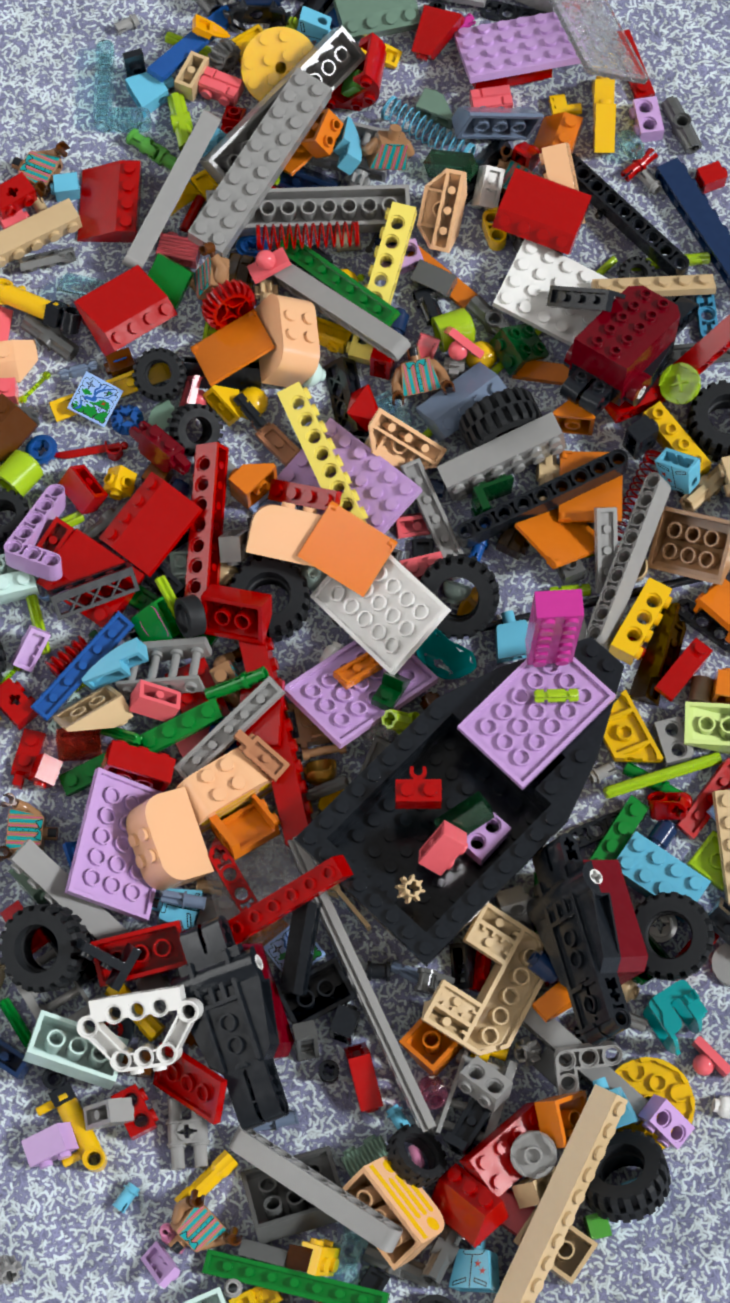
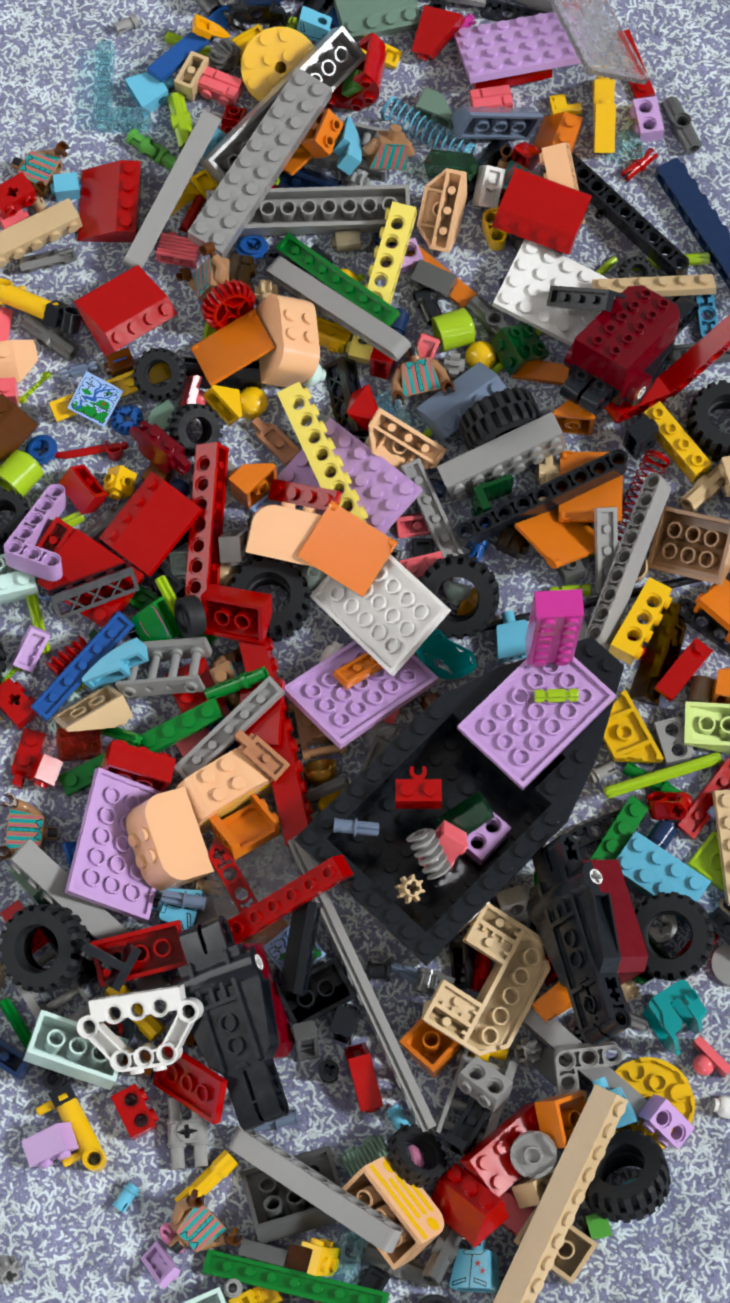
(79, 284): clear light blue piece -> none
(108, 1113): light grey slope -> none
(134, 62): black plate -> none
(154, 701): coral brick -> none
(170, 278): green tile -> none
(250, 411): black axle -> none
(261, 246): red piece -> none
(268, 264): coral tile -> none
(337, 893): tan flag -> none
(356, 827): none -> sand blue axle
(390, 691): dark green slope -> none
(398, 720): lime piece -> none
(430, 851): none -> light grey piece
(433, 1091): clear pink head -> none
(459, 348): coral tile -> none
(541, 966): dark blue brick -> none
(654, 186): light grey pin -> none
(679, 383): lime tile -> none
(679, 470): medium azure torso -> none
(711, 177): red brick -> none

